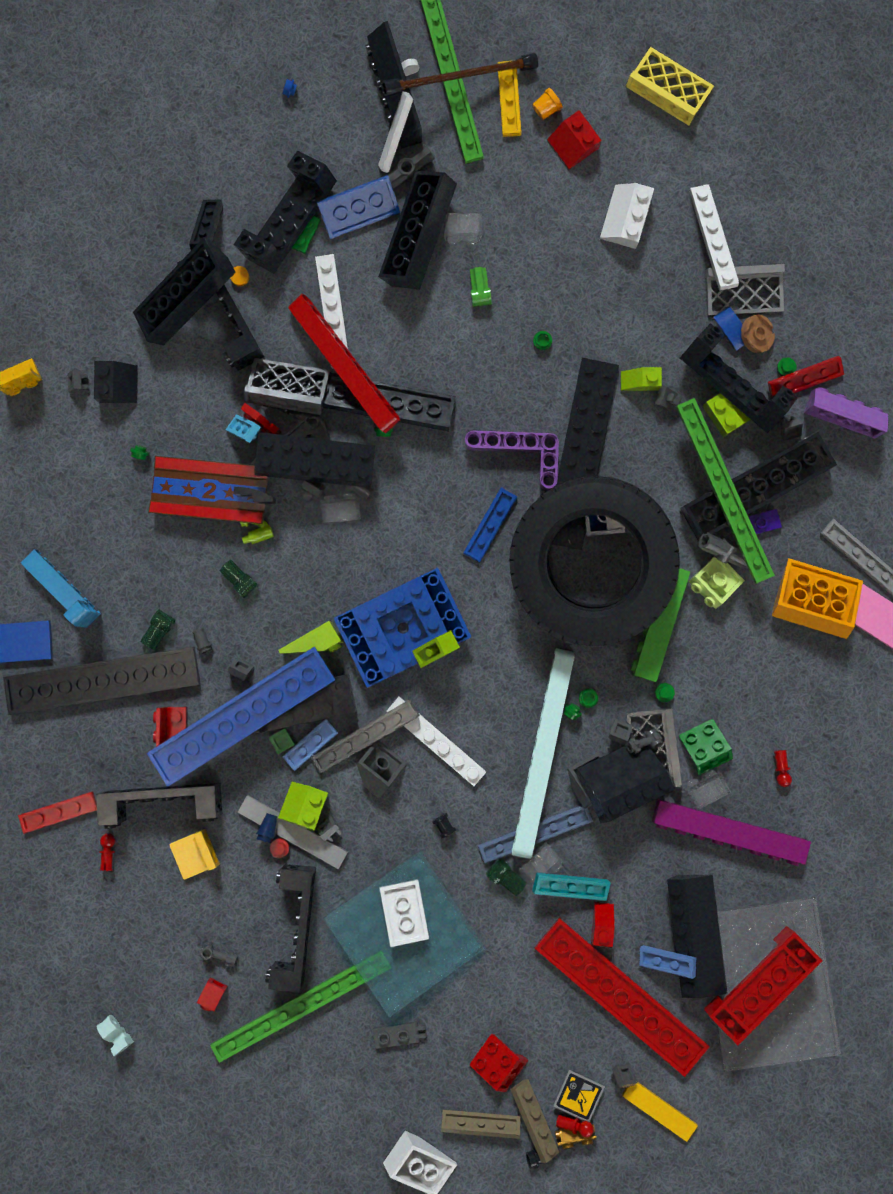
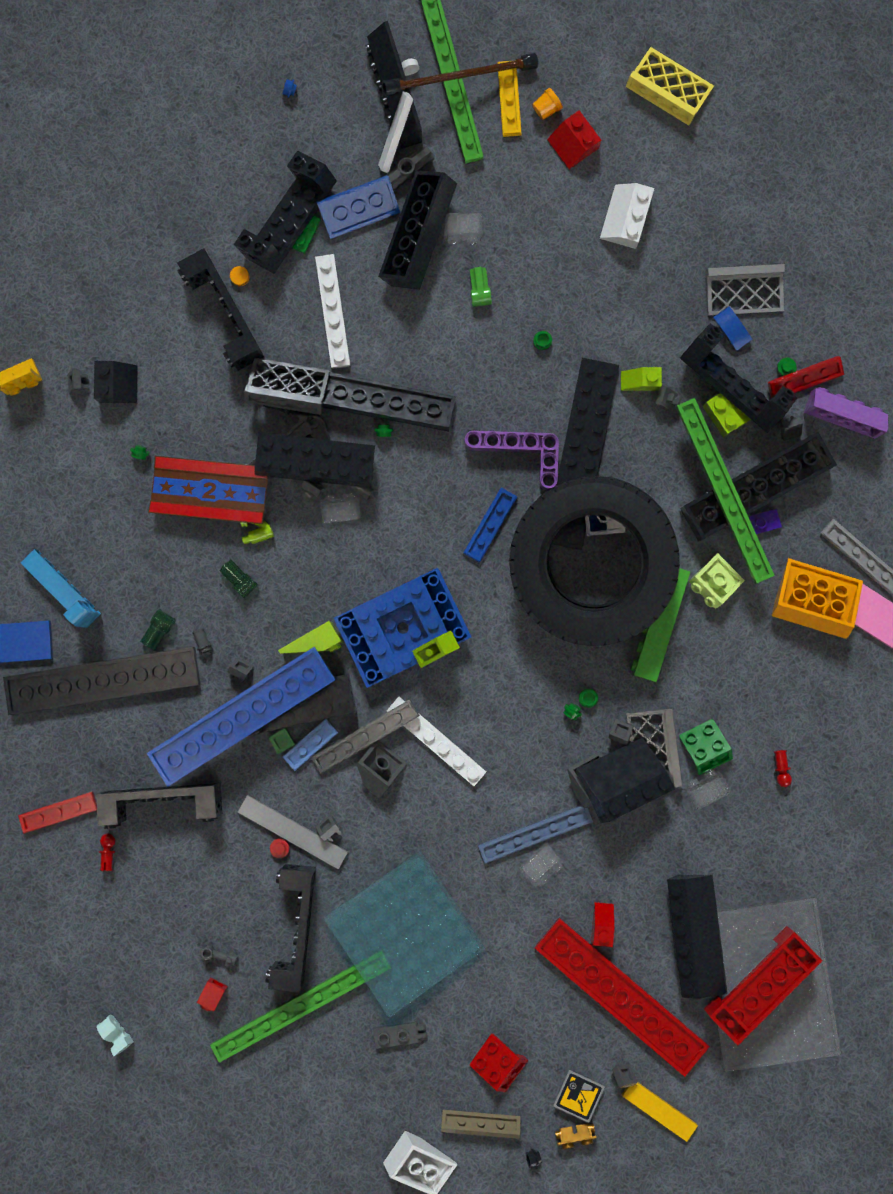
(168, 723): red bracket -> none
(183, 292): black slope -> none
(194, 854): yellow bracket -> none
(206, 221): black plate -> none
(243, 428): medium azure plate -> none
(254, 416): red plate -> none
(258, 496): black slope -> none
(267, 828): dark blue cone -> none
(303, 805): lime slope -> none
(344, 363): red beam -> none
(404, 913): white plate -> none
(444, 825): black bush -> none
(502, 874): clear green piece -> none
(534, 1121): dark tan plate -> none
(543, 754): light aqua beam -> none
(571, 886): teal plate -> none
(585, 1128): red pin -> none
(652, 738): dark grey bar -> none
(664, 692): green plate -> none
(667, 962): medium blue tile -> none
(714, 237): white plate -> none
(722, 549): dark grey piece -> none
(731, 831): magenta brick -> none
(757, 333): medium nougat tile -> none

